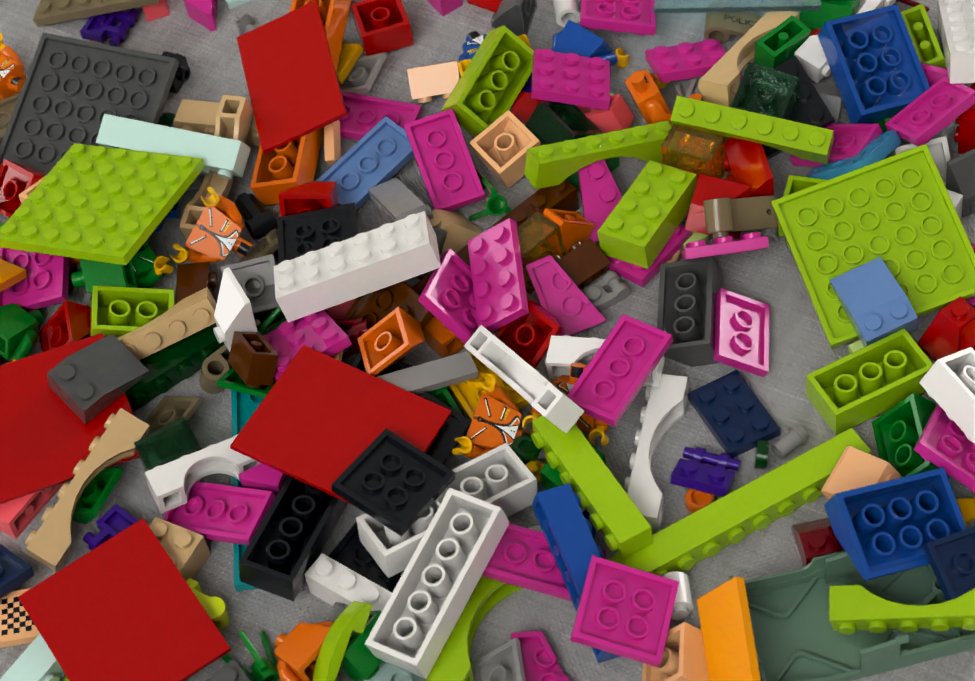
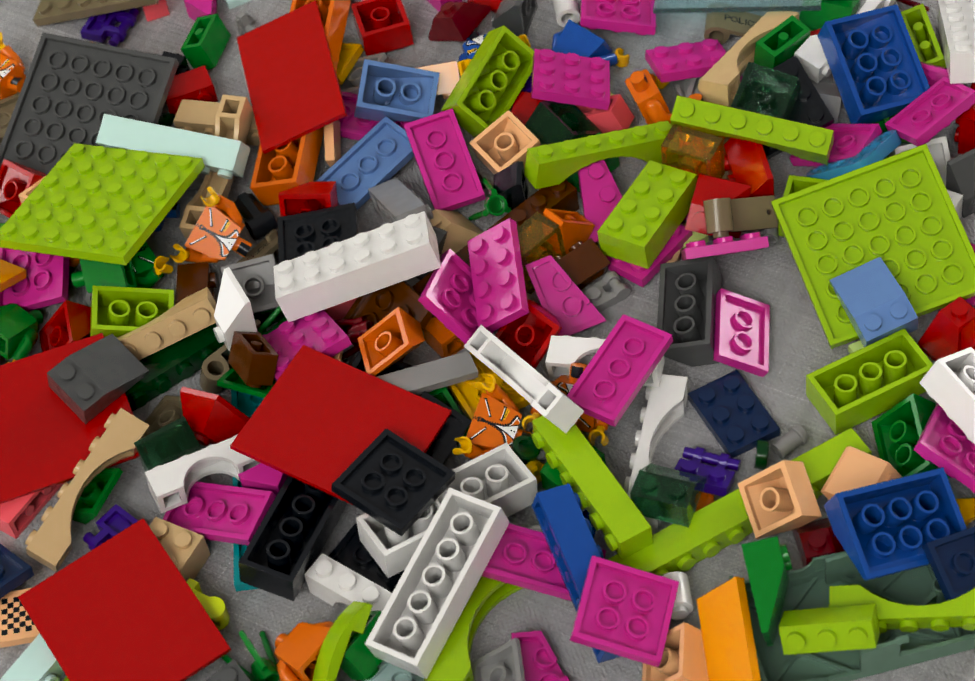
(191, 86): none -> red brick
(206, 42): none -> green brick
(210, 416): none -> red slope
(395, 92): none -> medium blue slope
(457, 21): none -> dark red slope
(512, 184): none -> black slope
(667, 494): none -> clear green slope
(768, 576): none -> green slope
(779, 499): none -> light nougat slope
(829, 629): none -> lime brick

